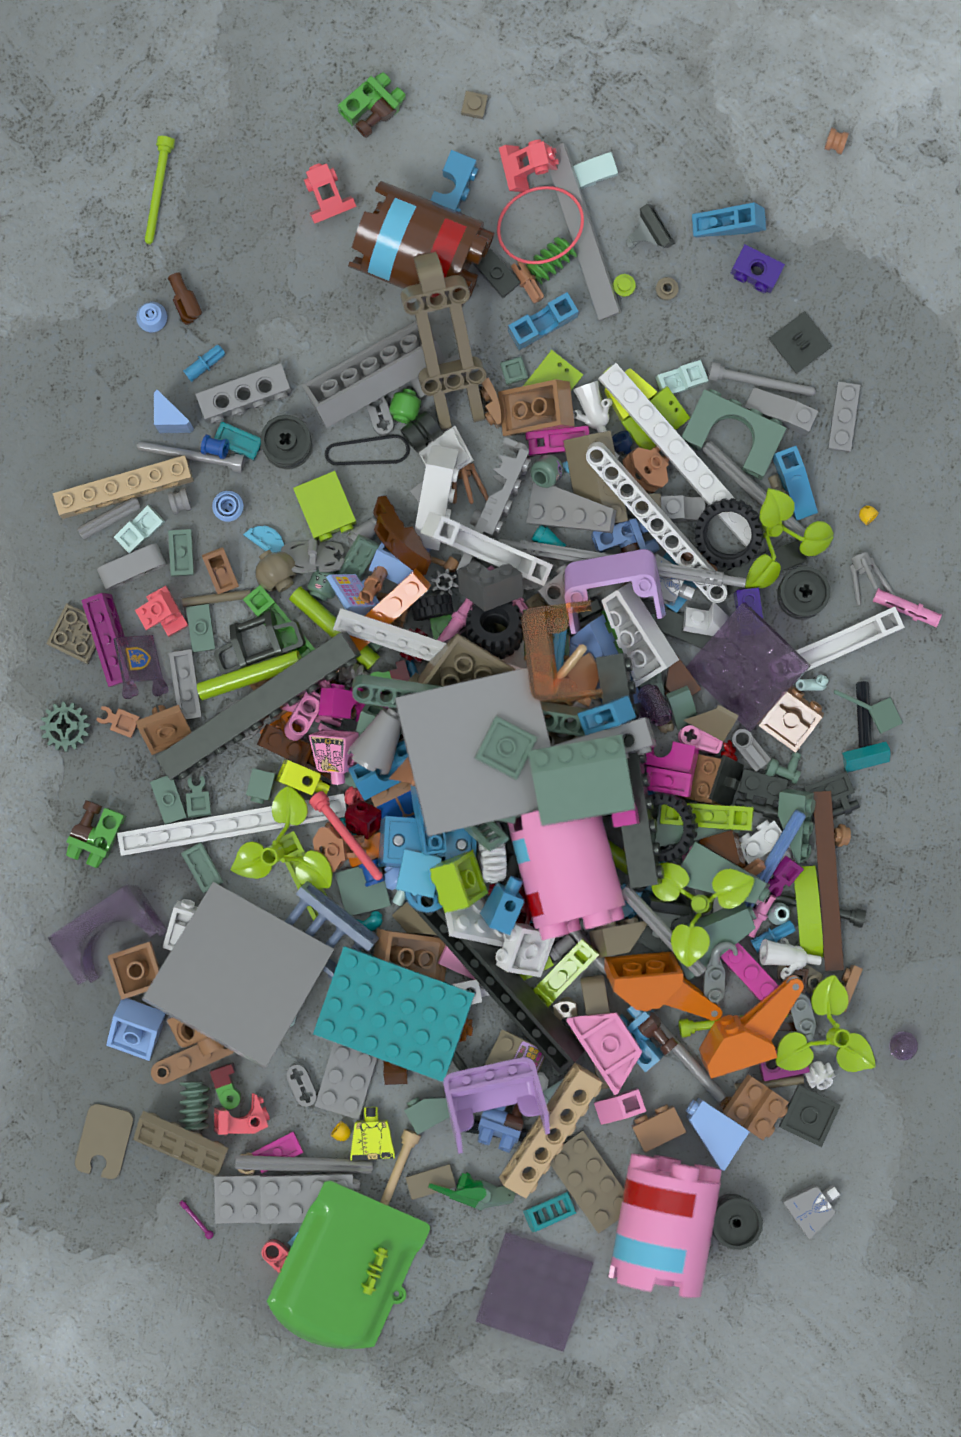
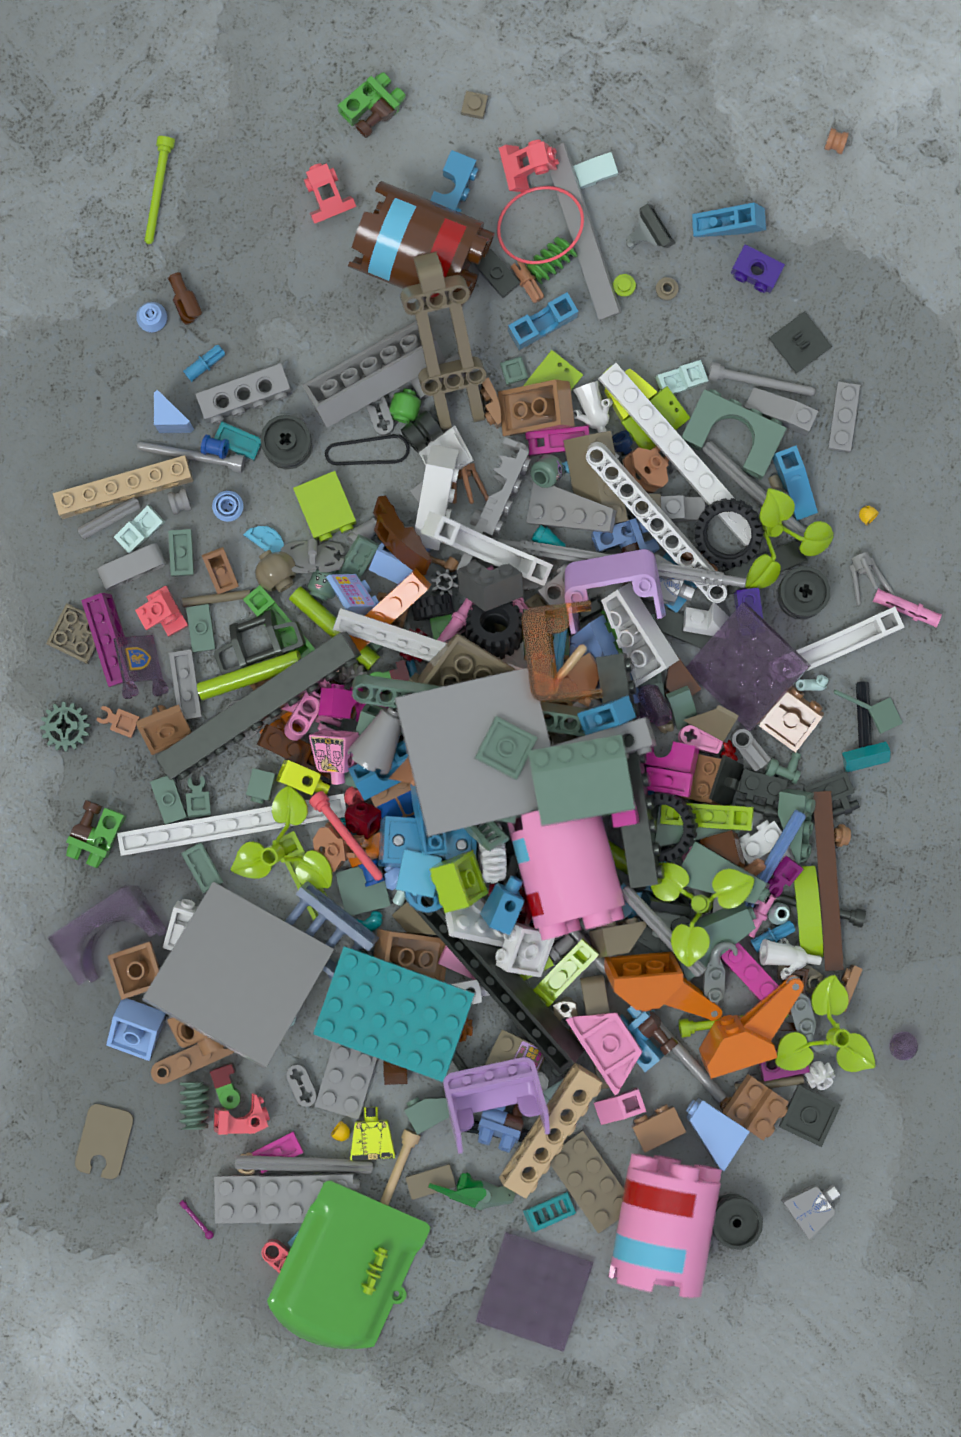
(180, 1143): dark tan plate -> none
(373, 584): nougat pin -> none

